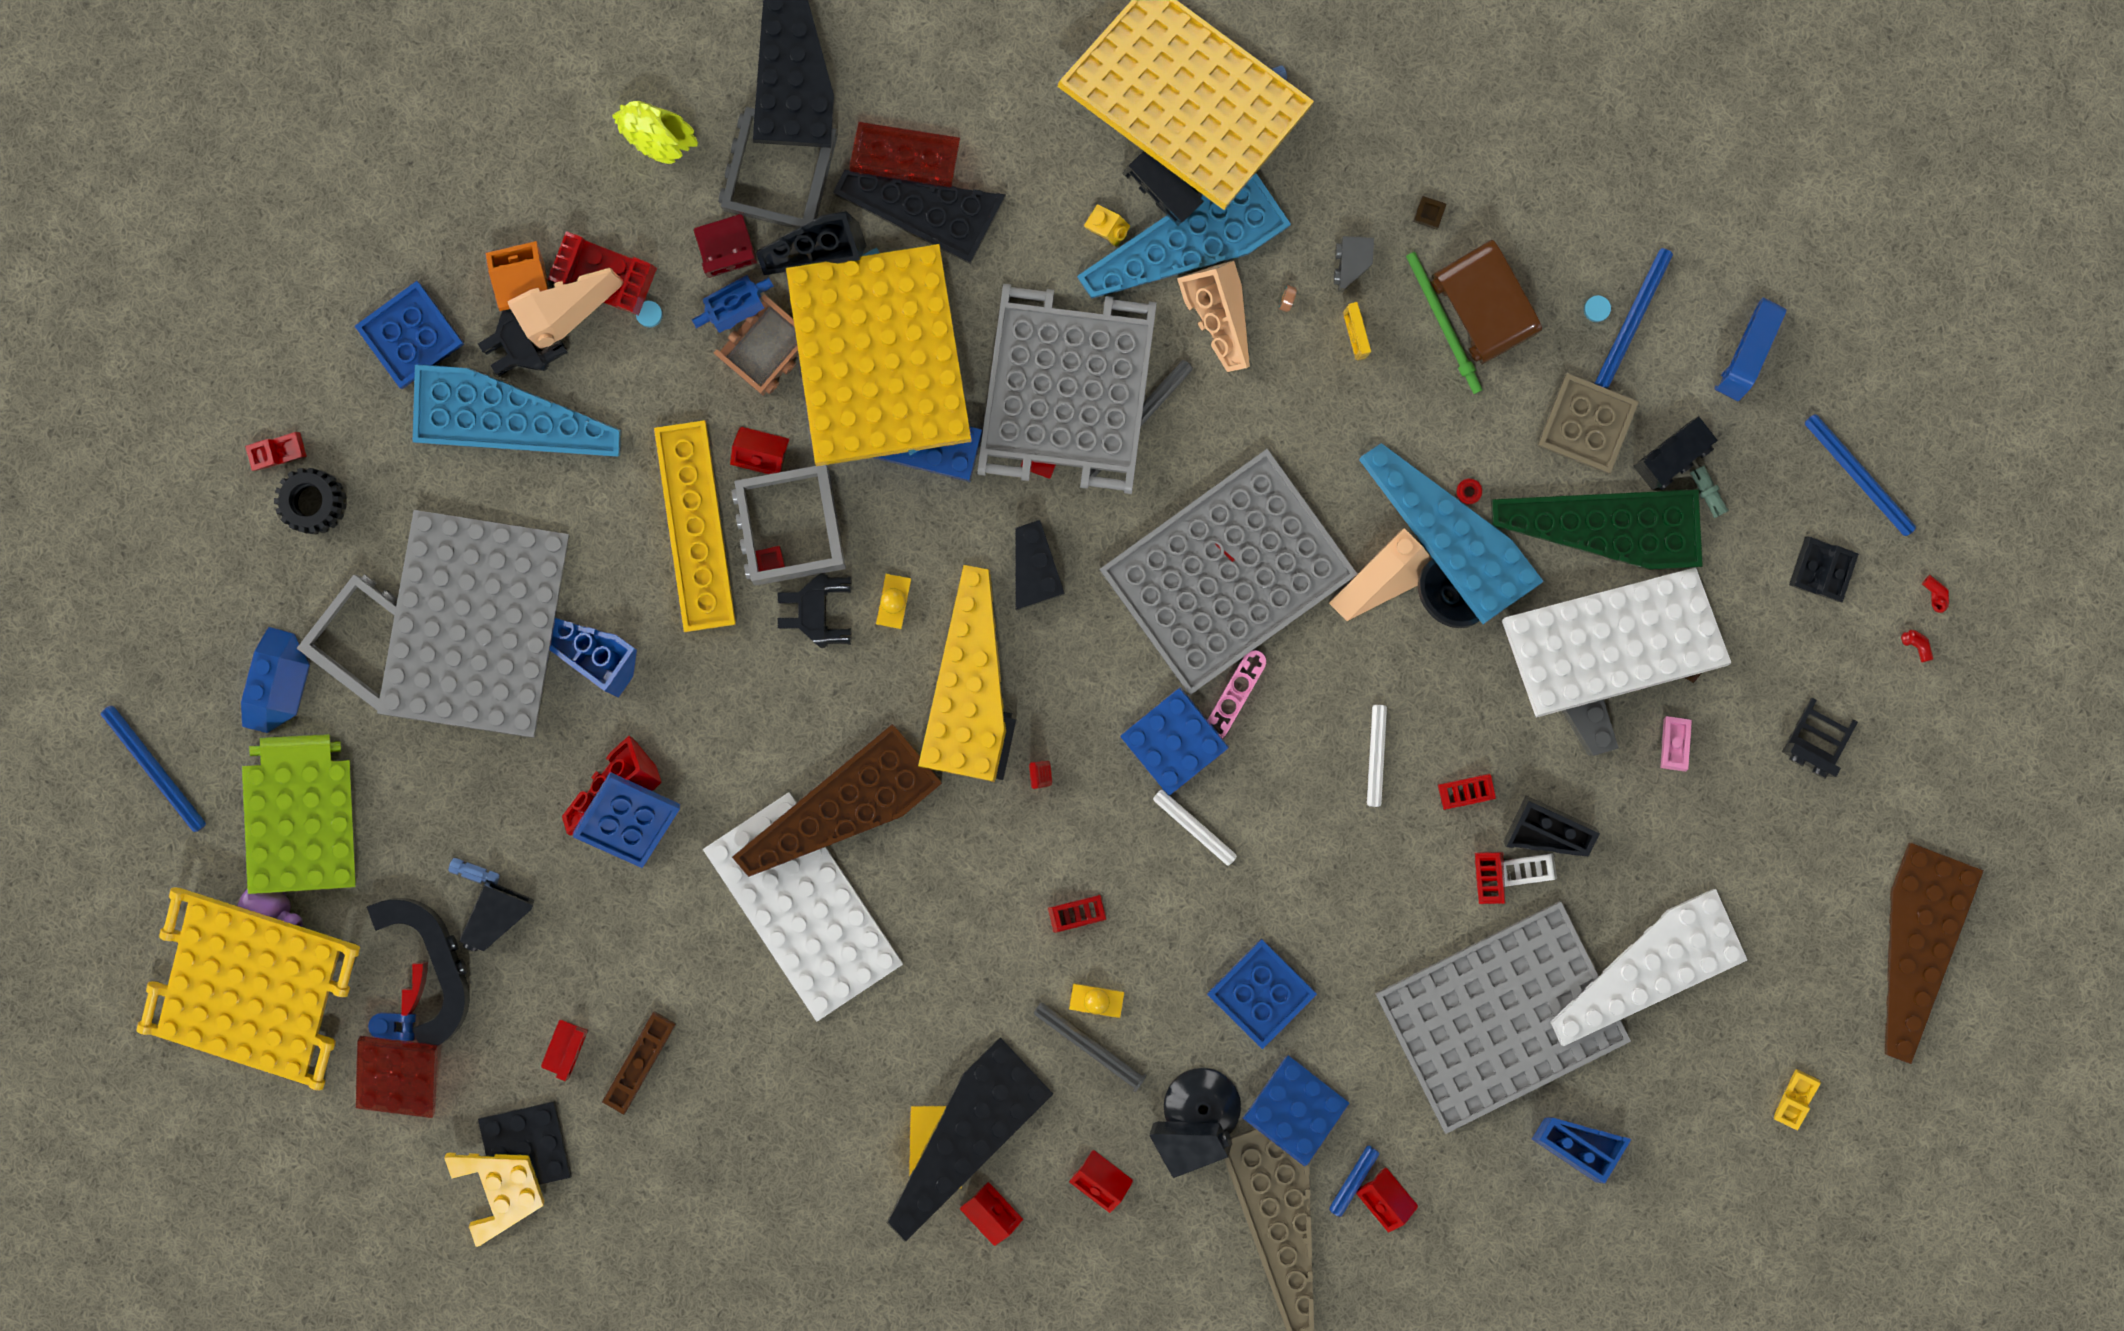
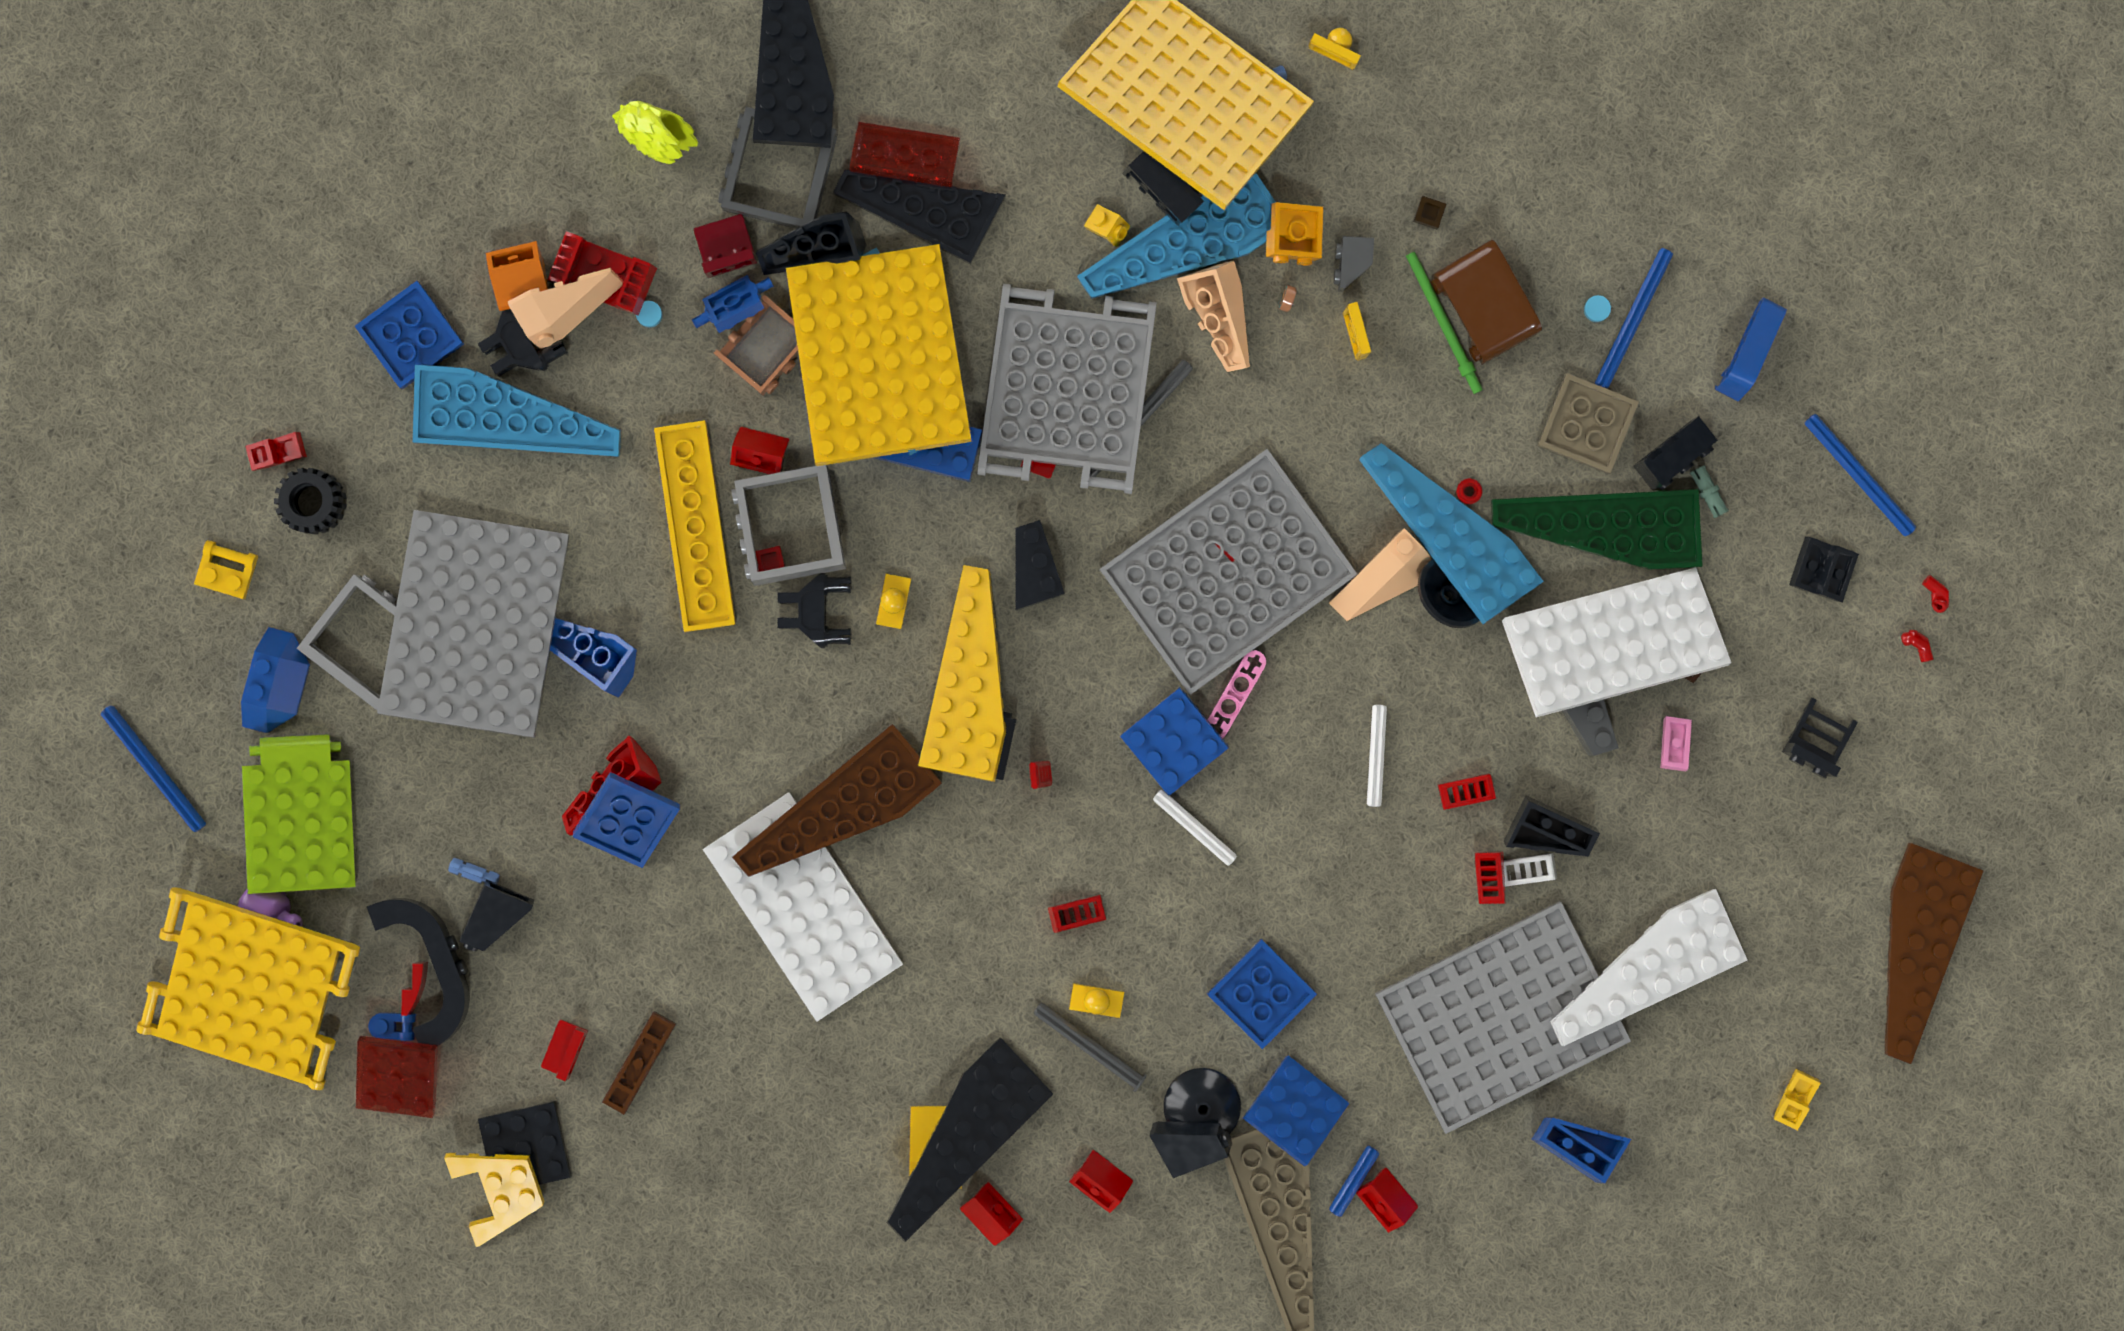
(223, 578): none -> yellow plate
(1295, 233): none -> light orange plate
(1336, 47): none -> yellow tile

